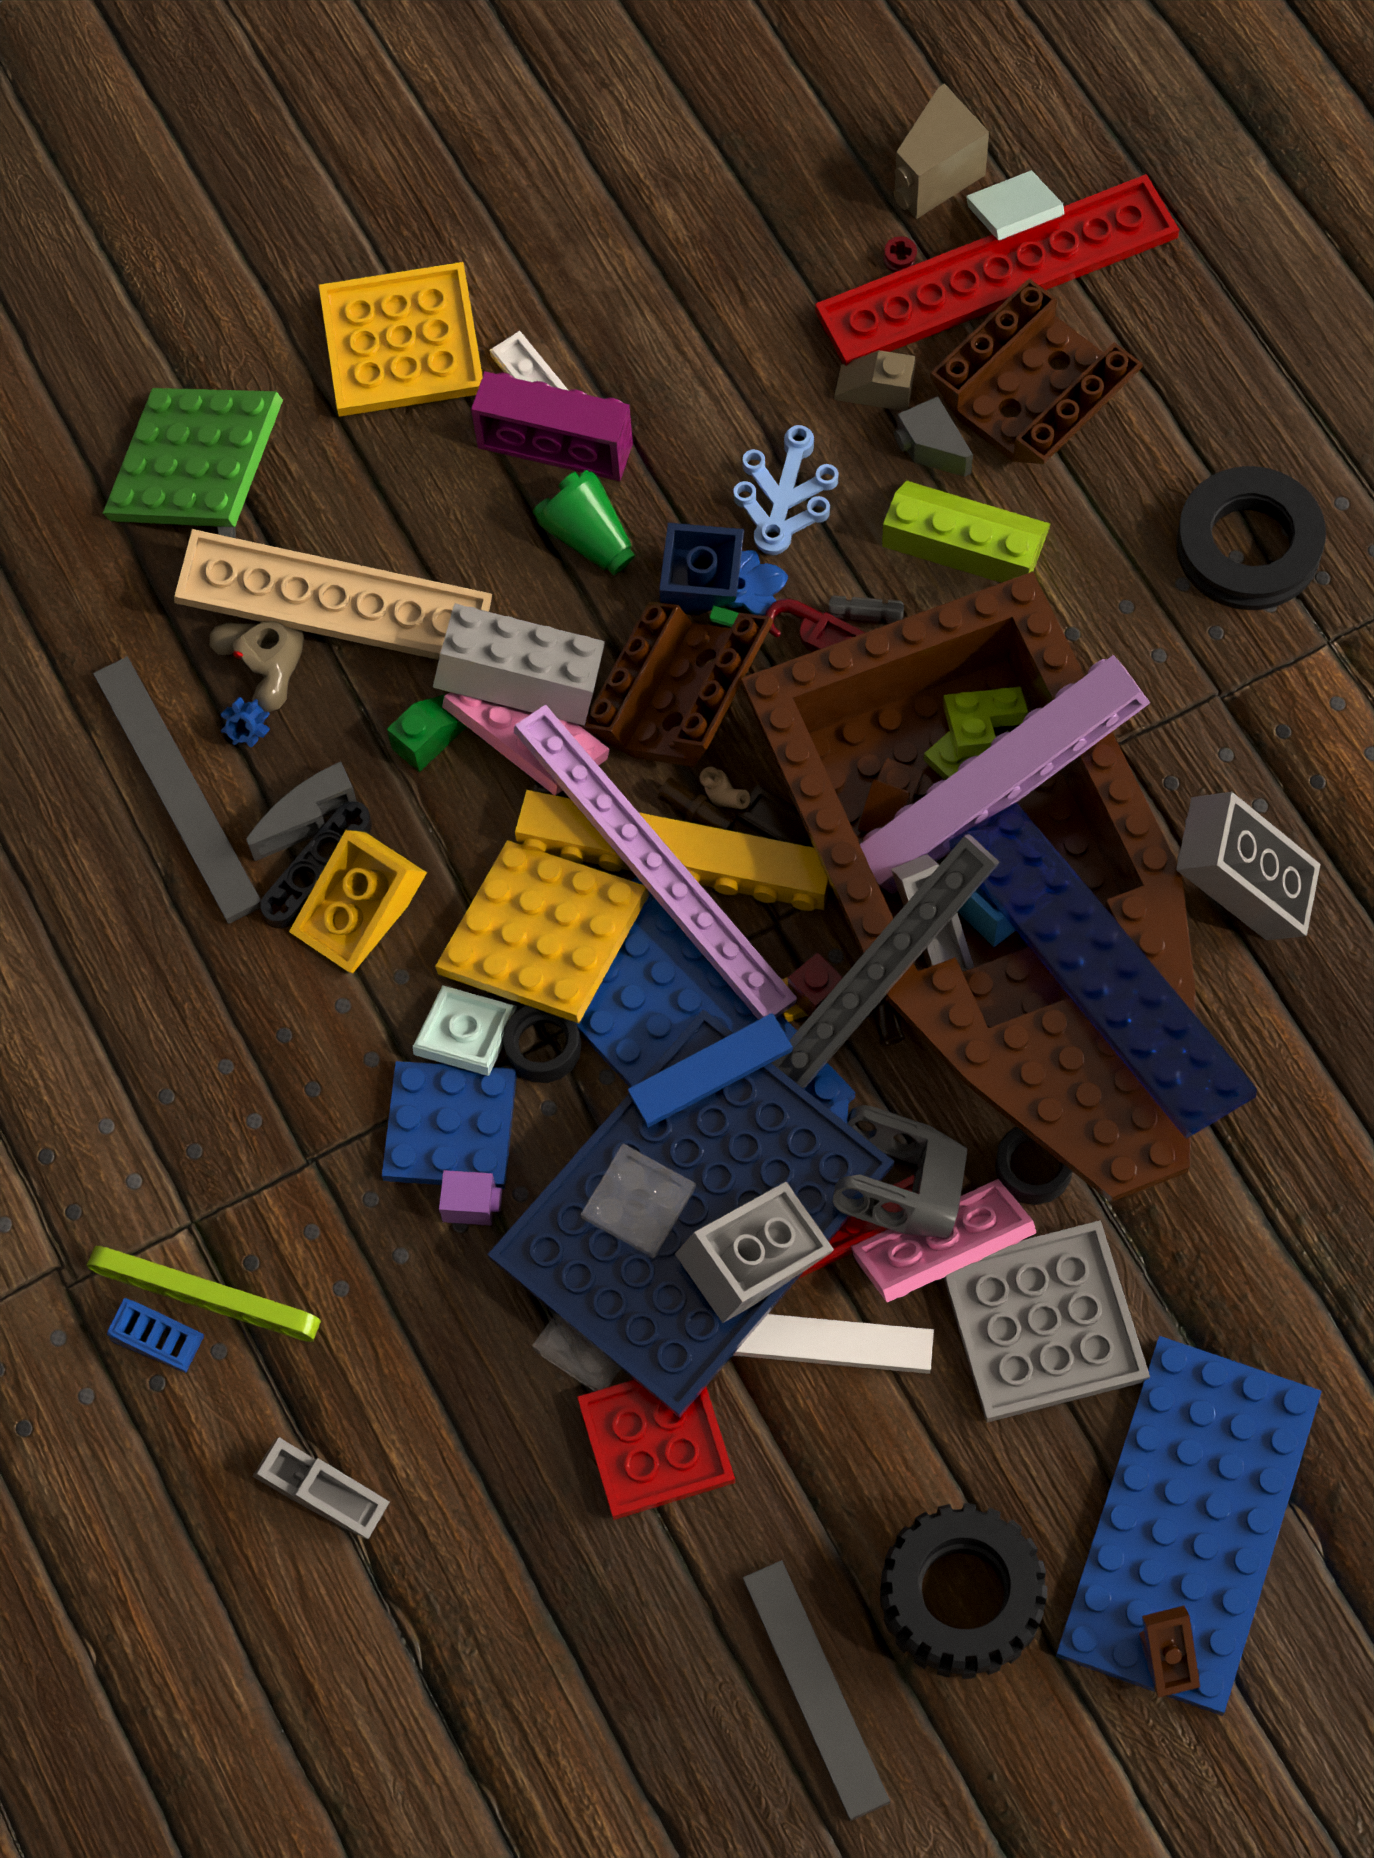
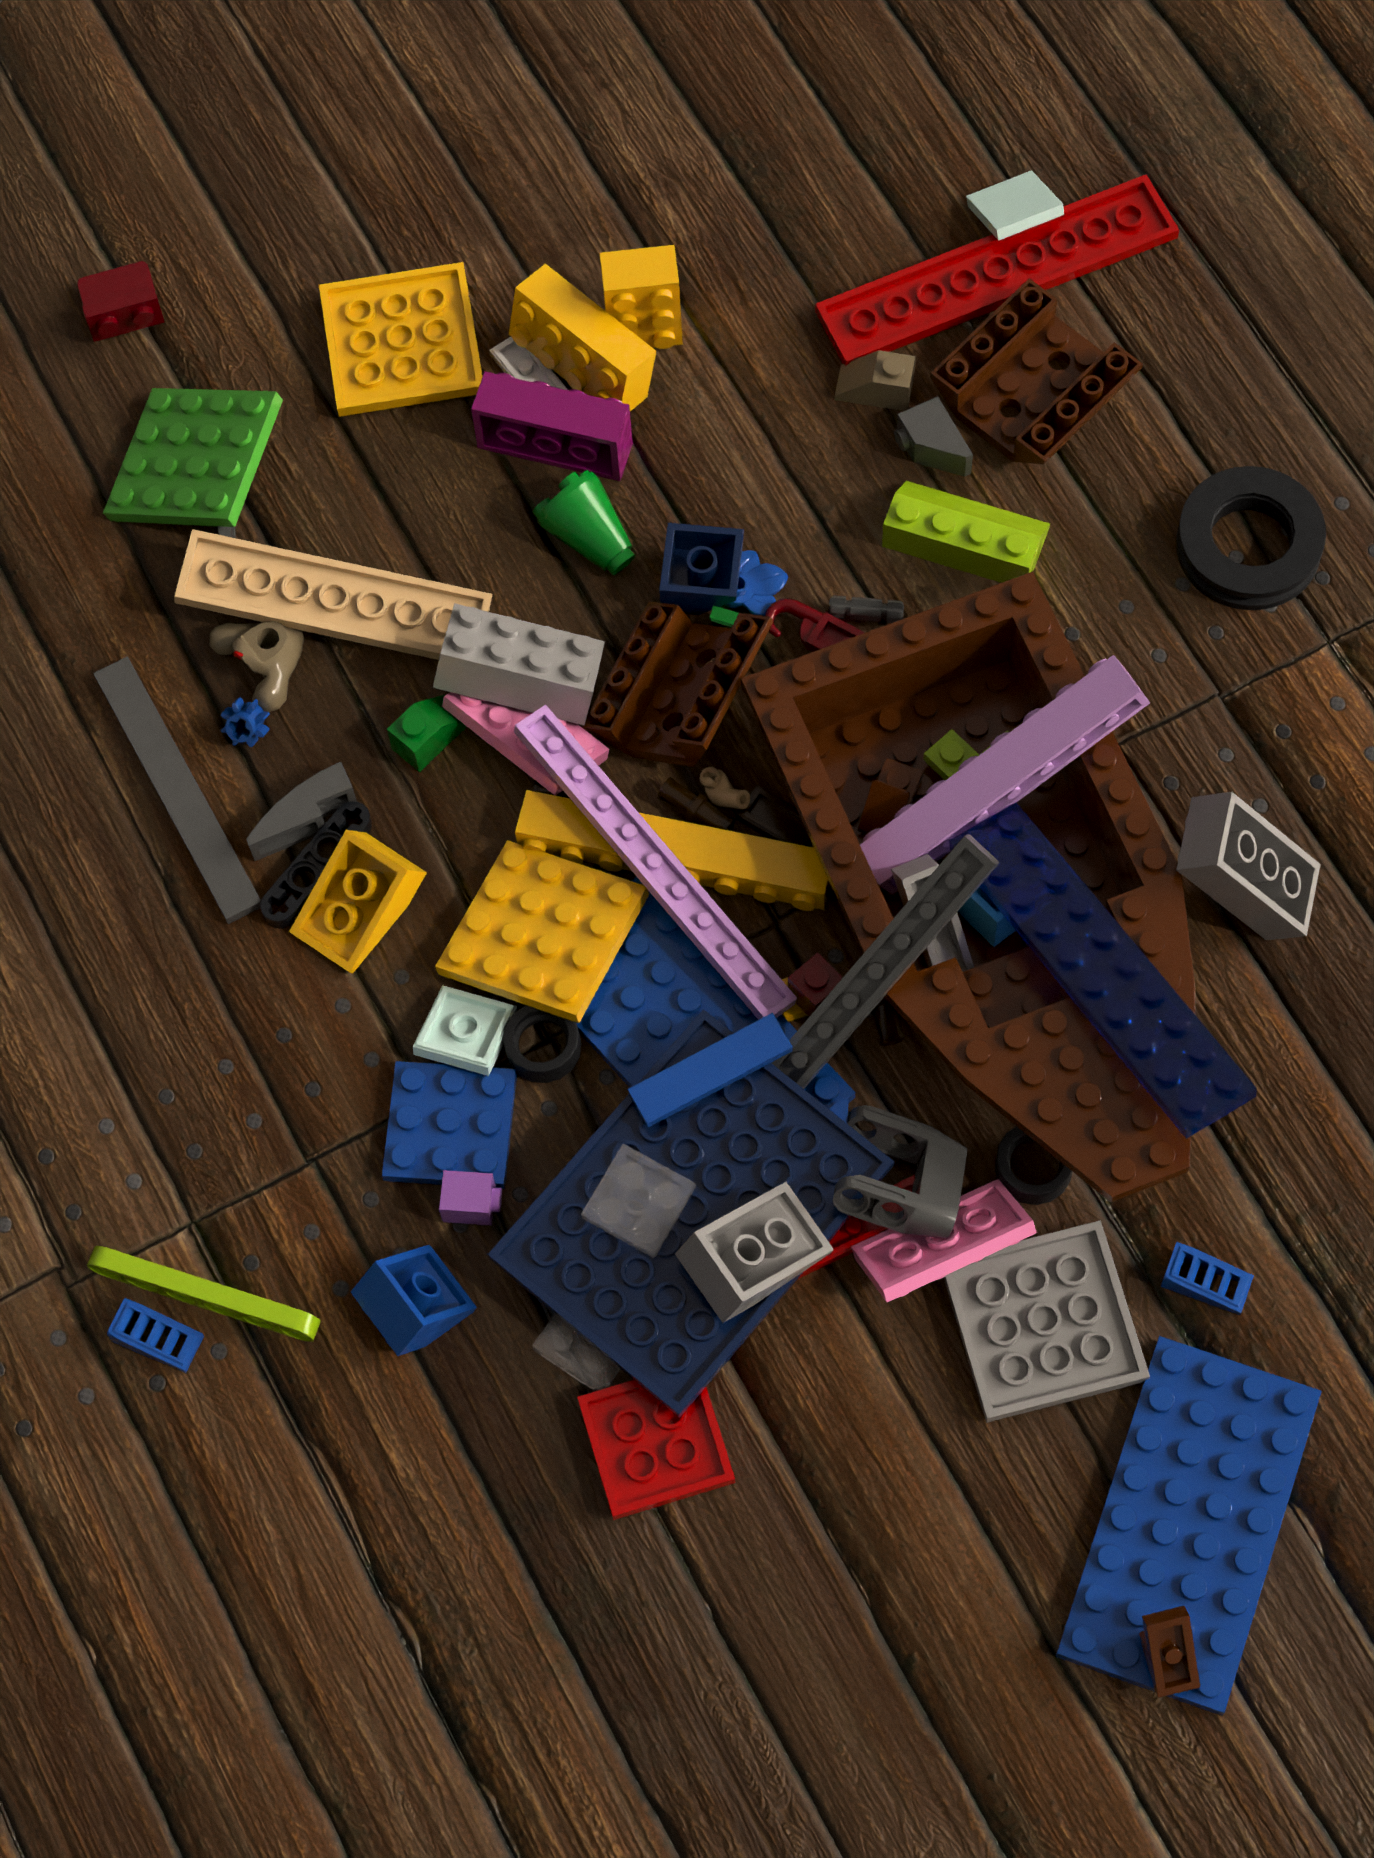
(119, 301): none -> dark red bracket
(321, 1488): light grey slope -> none
(412, 1299): none -> blue slope
(580, 339): none -> yellow brick
(644, 293): none -> yellow brick
(785, 495): light blue plant -> none
(816, 1691): dark grey tile -> none
(840, 1343): white tile -> none
(909, 250): dark red bush -> none
(940, 154): dark tan slope -> none
(973, 1534): black tyre -> none
(975, 714): lime plate -> none
(1189, 1288): none -> blue slope

